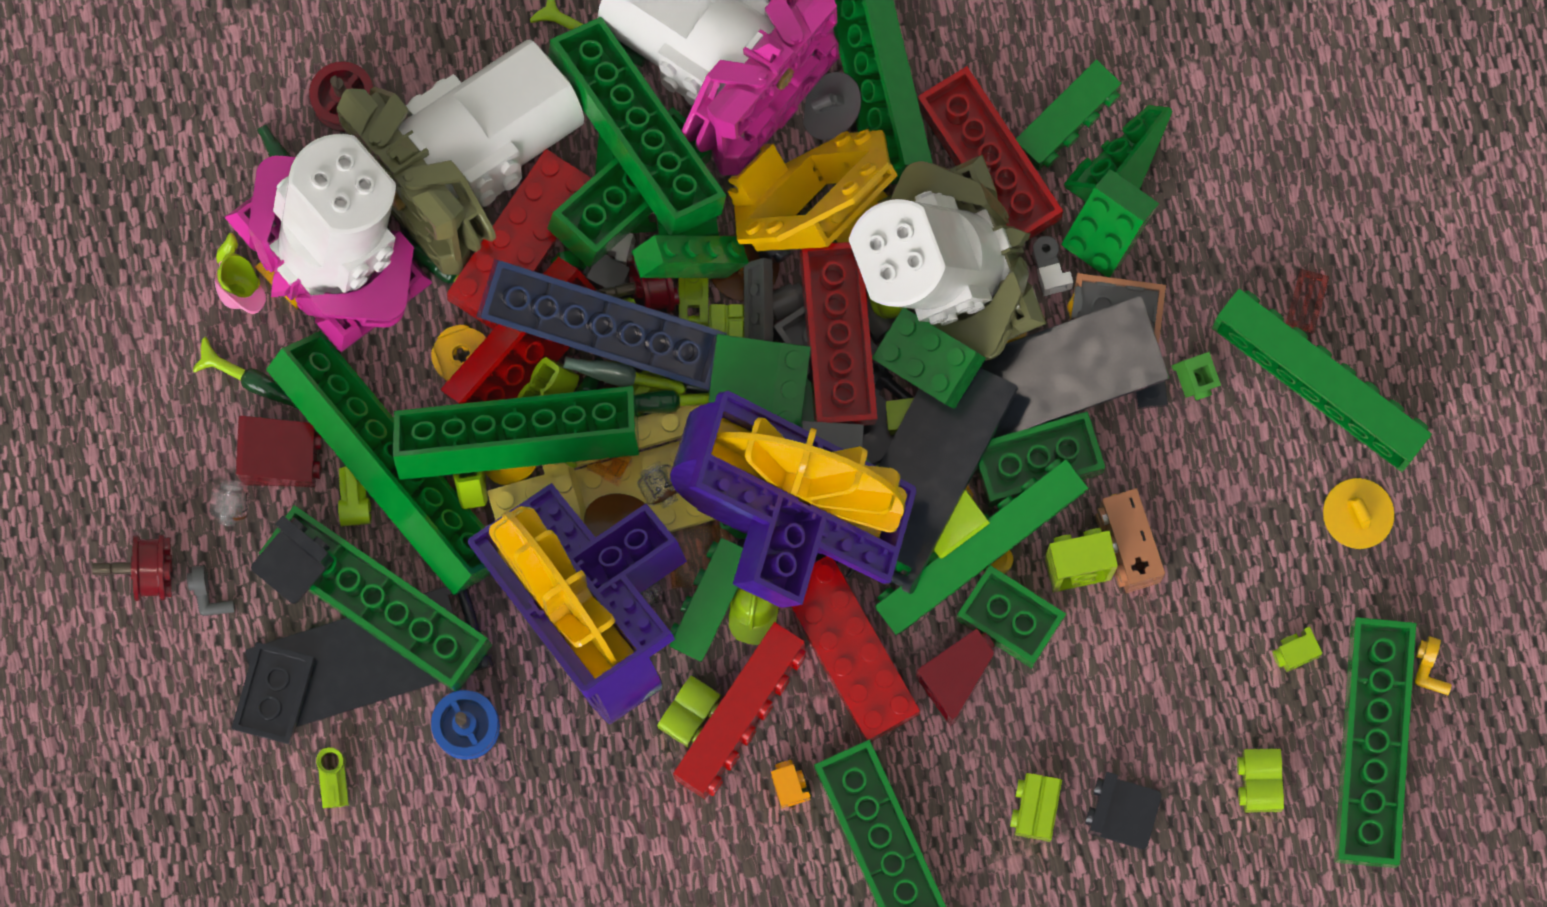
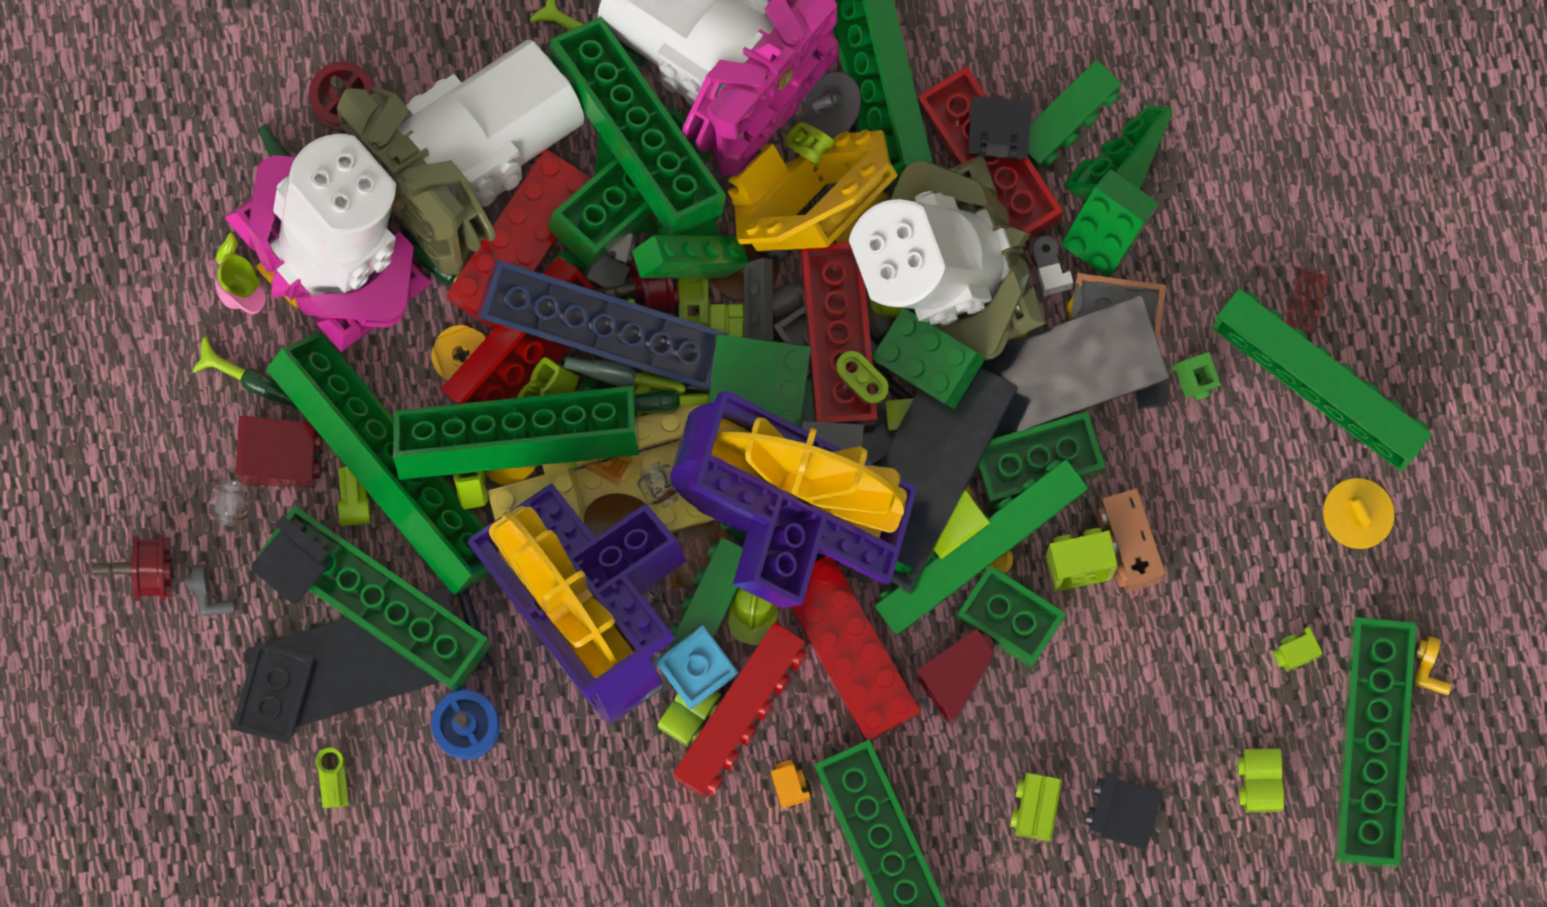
(697, 667): none -> medium azure tile
(808, 142): none -> lime plate
(864, 376): none -> lime plate
(999, 128): none -> black plate

